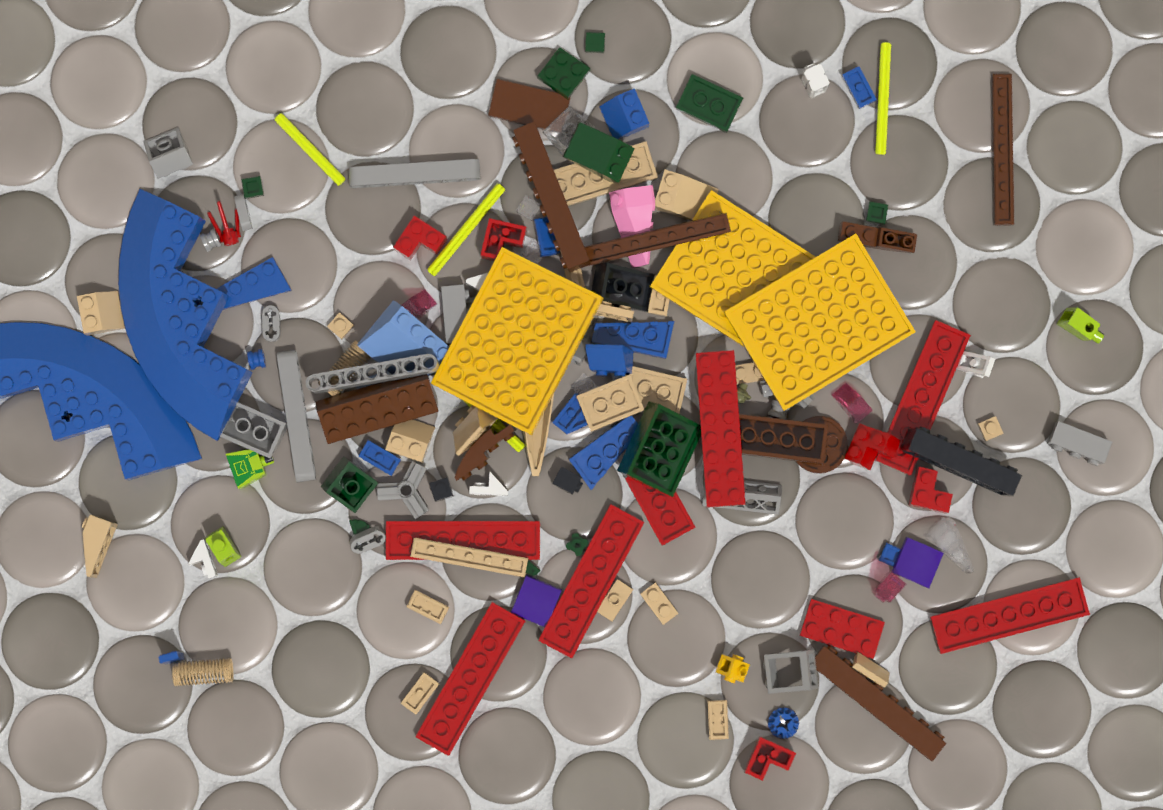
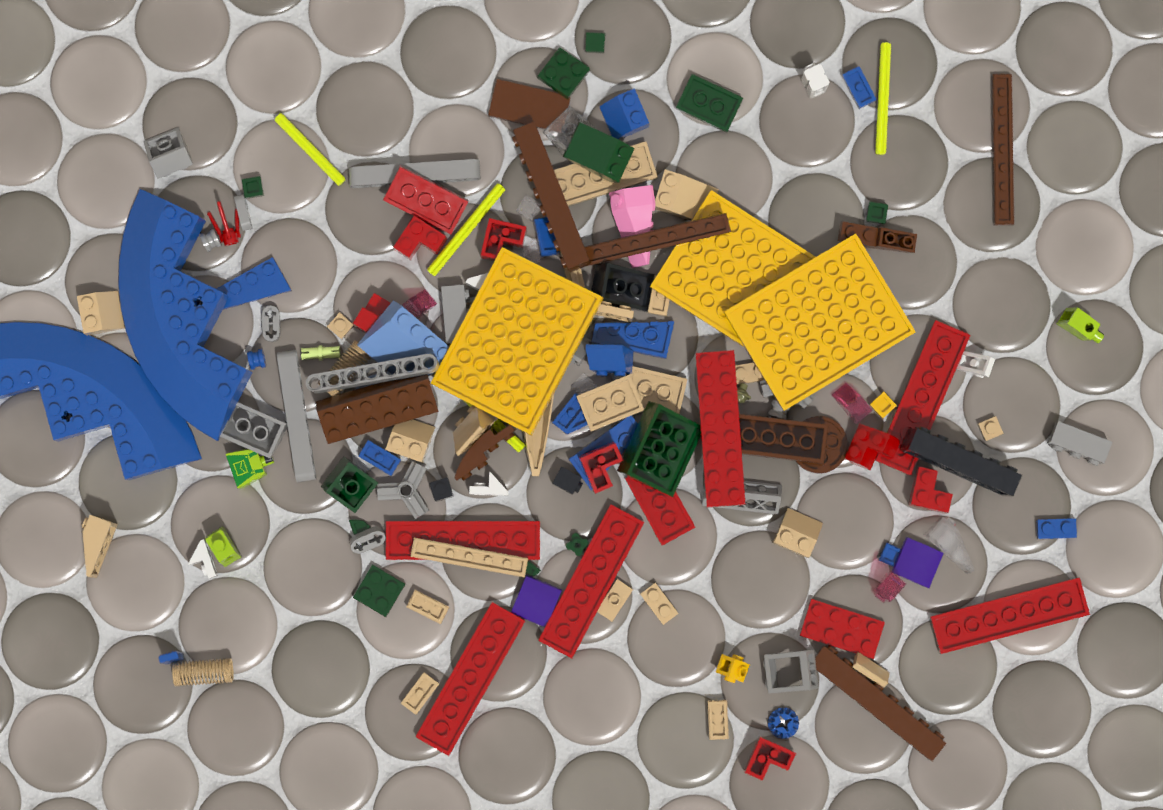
(320, 352): none -> yellowish green pin
(371, 313): none -> red brick
(379, 590): none -> dark green plate
(425, 200): none -> red plate
(595, 464): none -> red brick
(798, 533): none -> tan slope
(883, 405): none -> yellow plate
(1056, 528): none -> blue plate

